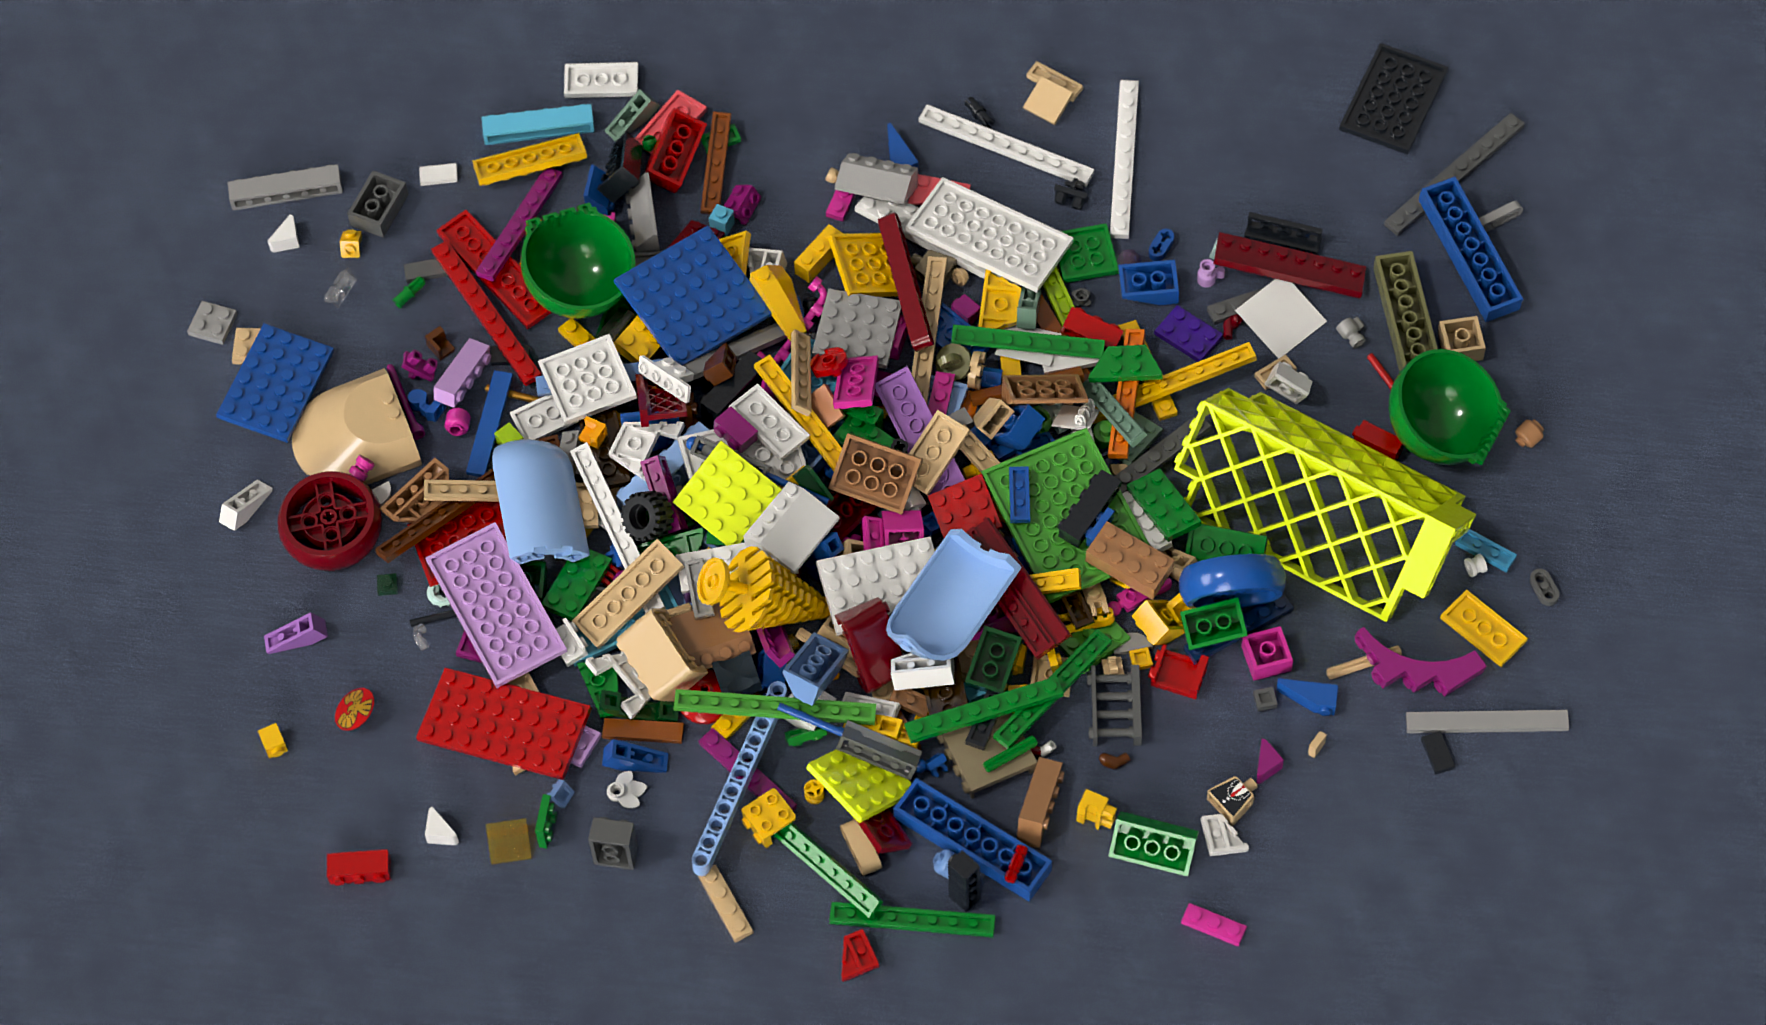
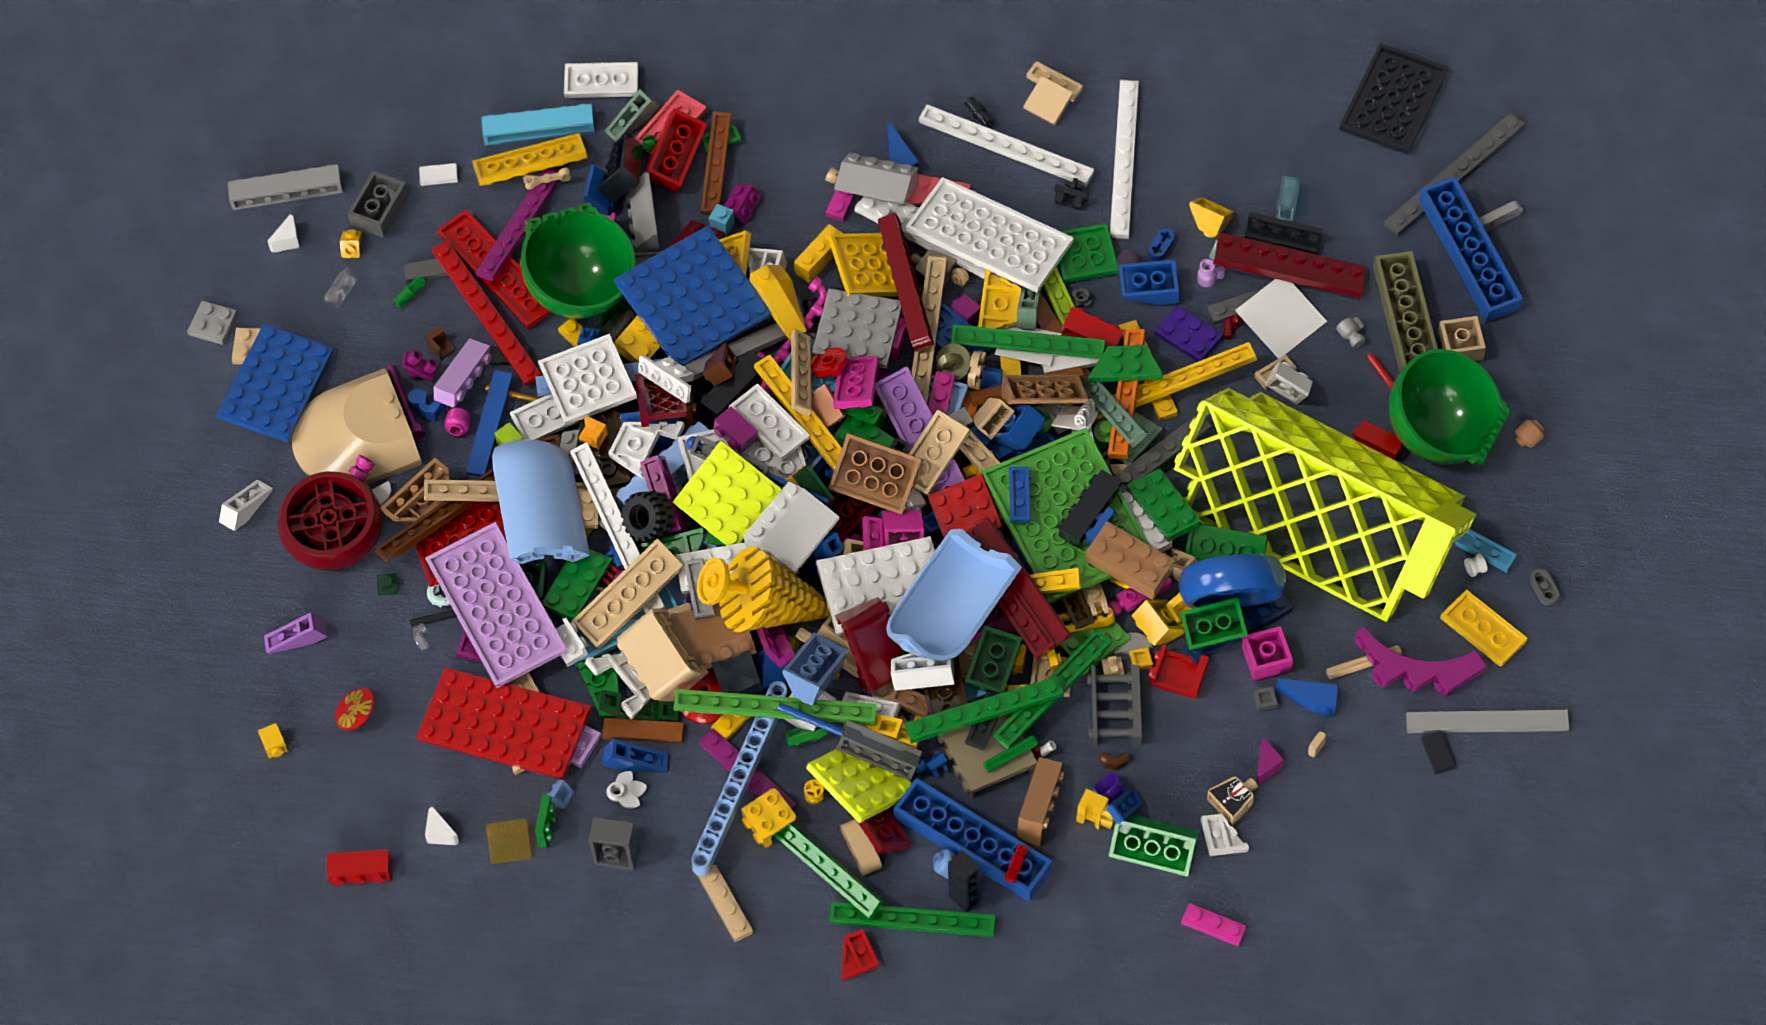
(533, 181): none -> tan piece
(587, 335): none -> blue tile
(1109, 786): none -> dark purple hair
(1124, 805): none -> blue tile
(1210, 216): none -> yellow slope
(1287, 198): none -> clear light blue brick

